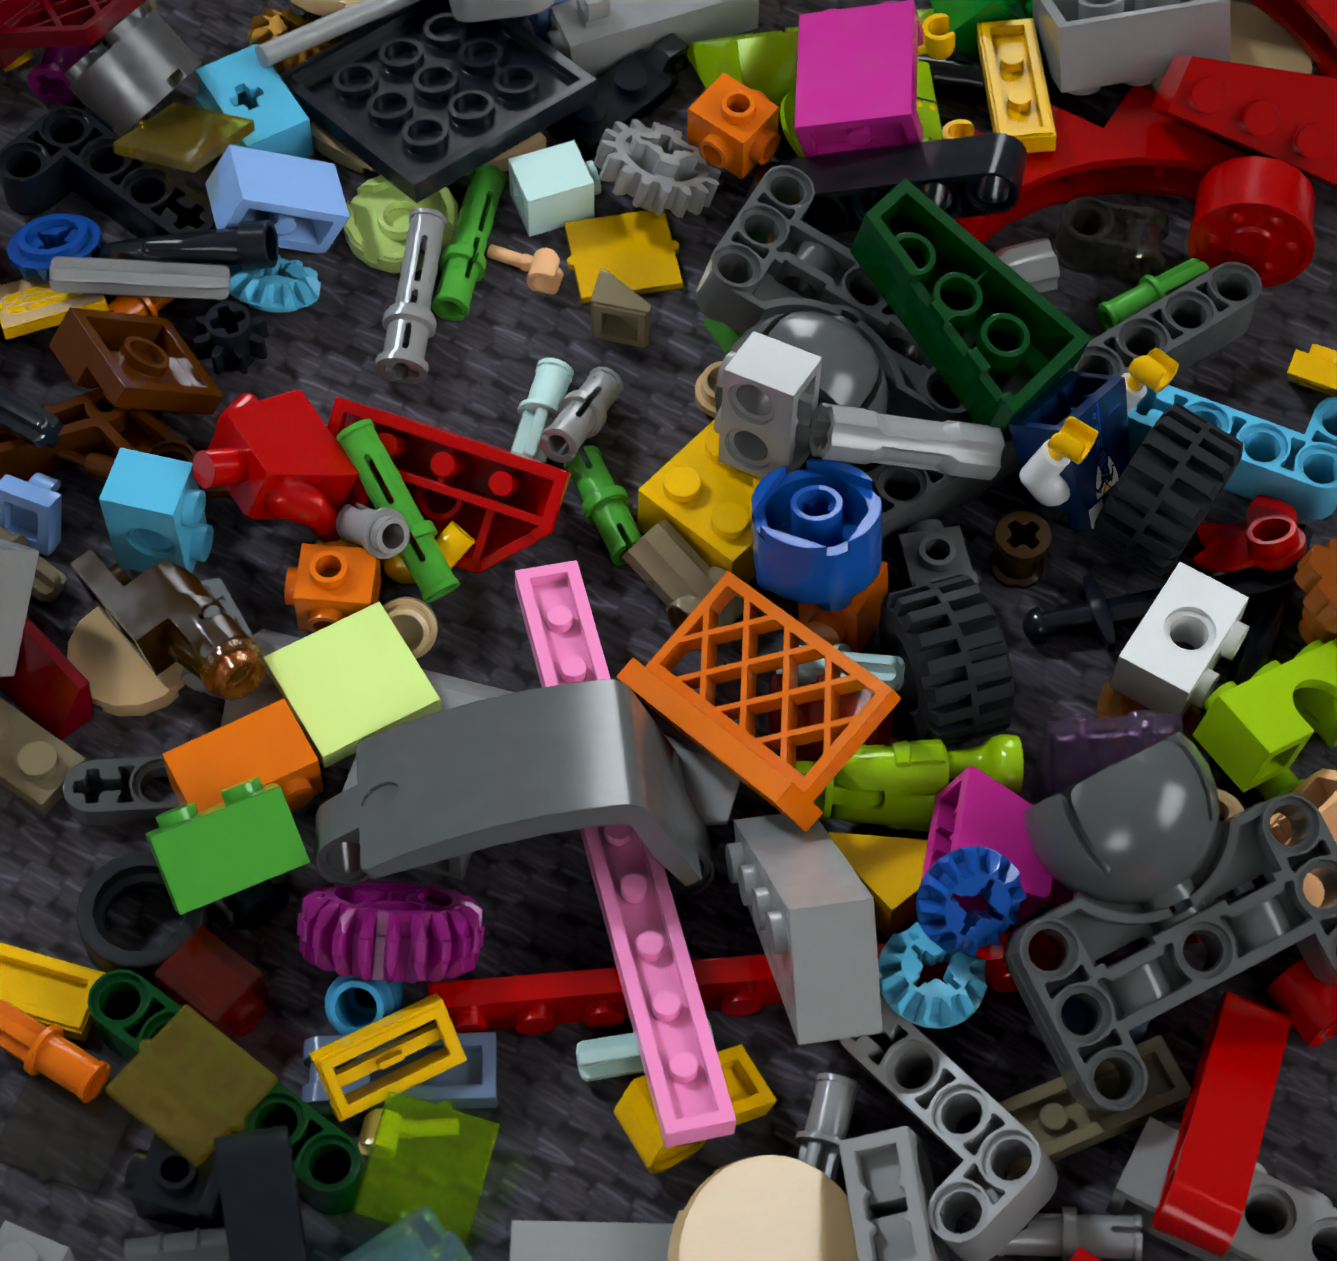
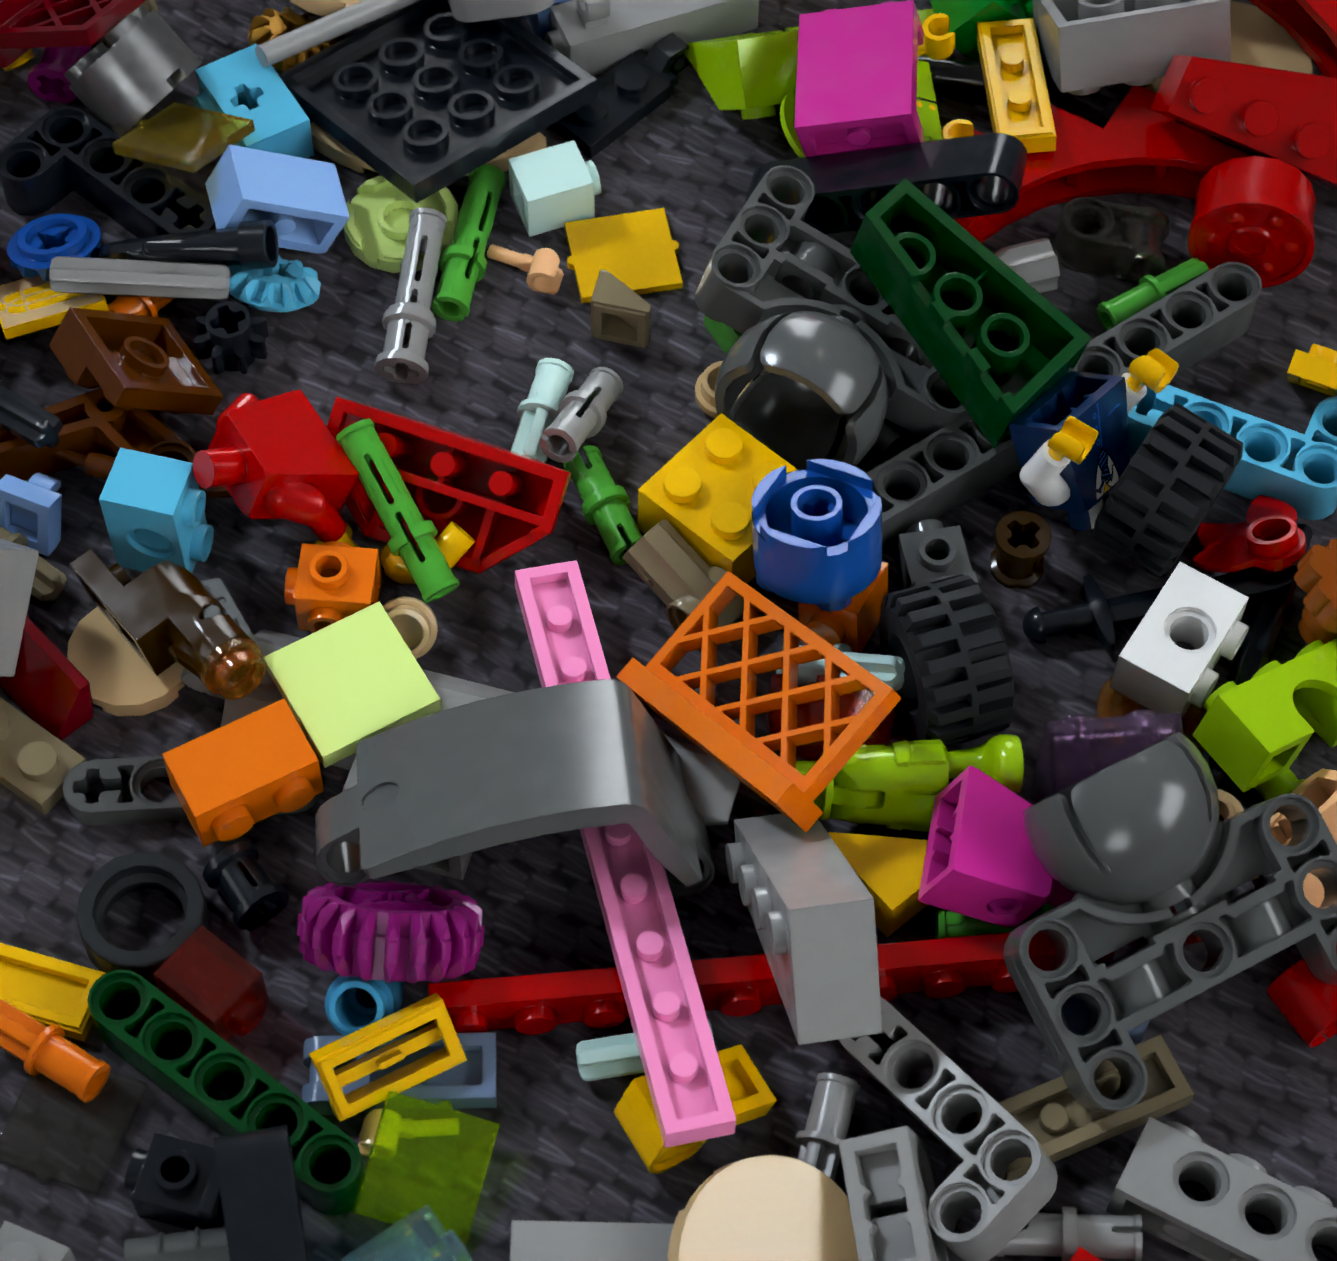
(191, 1085): clear yellow piece -> none
(226, 845): bright green brick -> none
(379, 531): light grey pin -> none
(656, 168): light grey gear -> none
(733, 126): orange brick -> none
(767, 405): light grey brick -> none
(879, 438): light grey axle -> none
(933, 1002): medium azure gear -> none
(963, 874): blue gear -> none
(1223, 1125): red beam -> none

